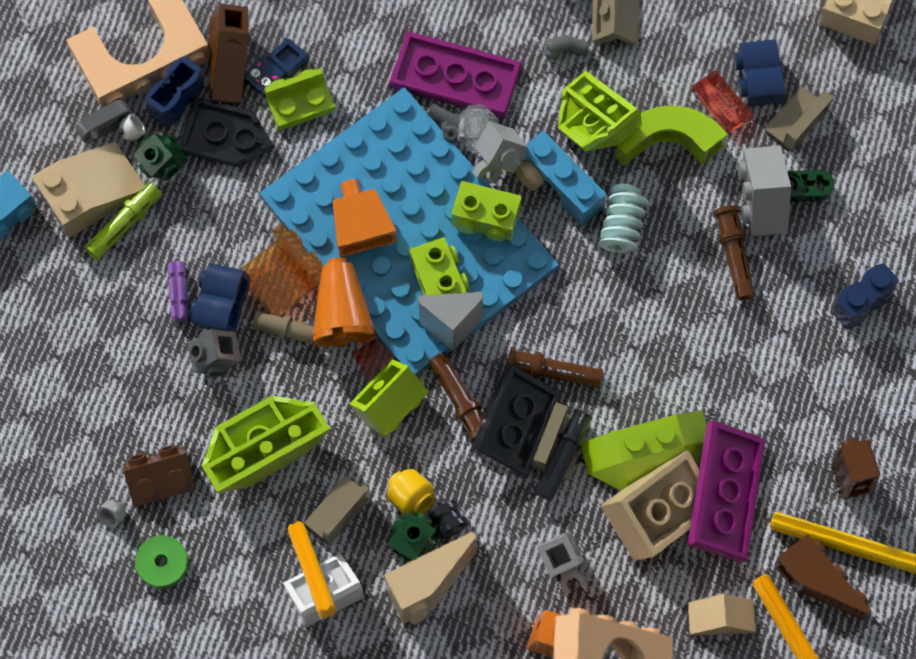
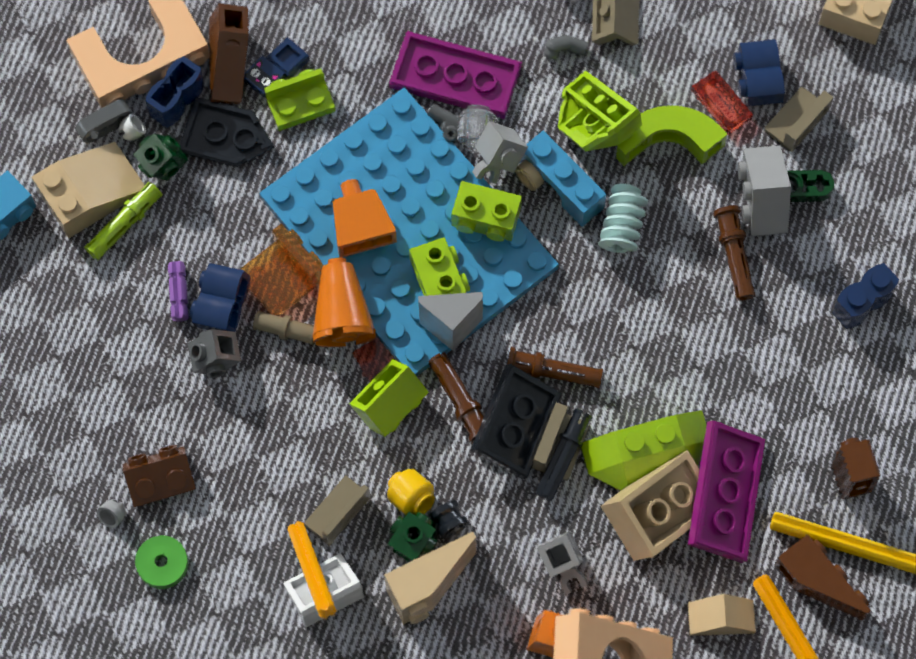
(262, 442): lime wedge -> none

